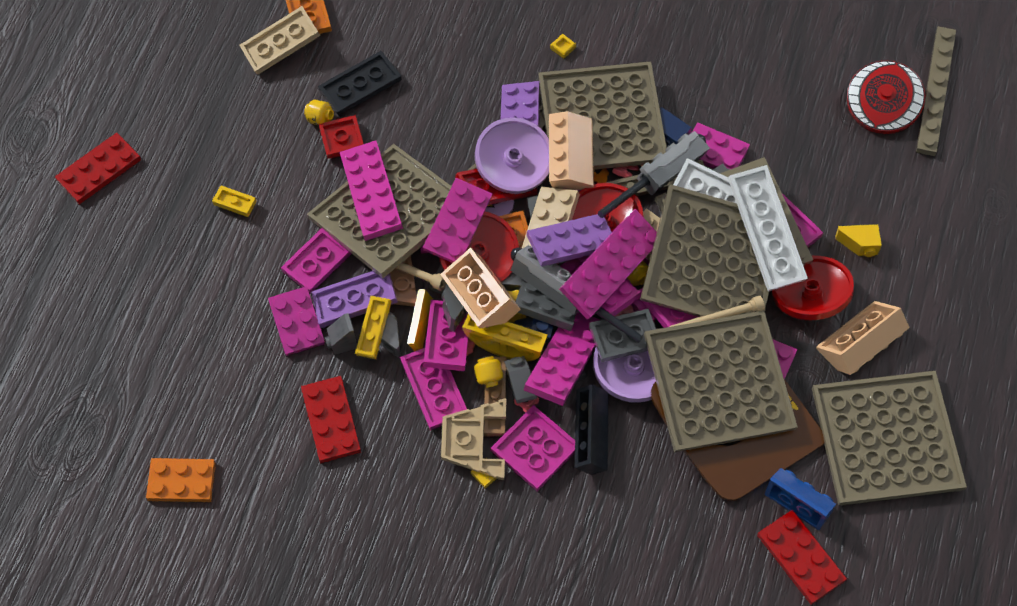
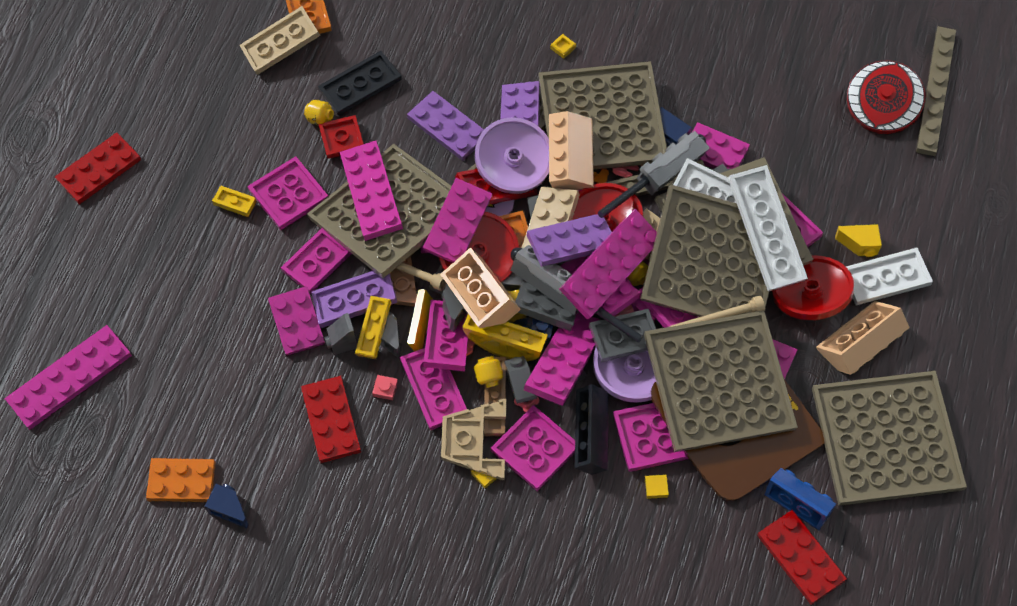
(68, 377): none -> dark pink plate
(226, 505): none -> dark blue slope
(287, 193): none -> dark pink plate
(385, 387): none -> coral plate
(446, 125): none -> medium lavender plate
(645, 438): none -> dark pink plate
(656, 486): none -> yellow tile
(889, 276): none -> white plate

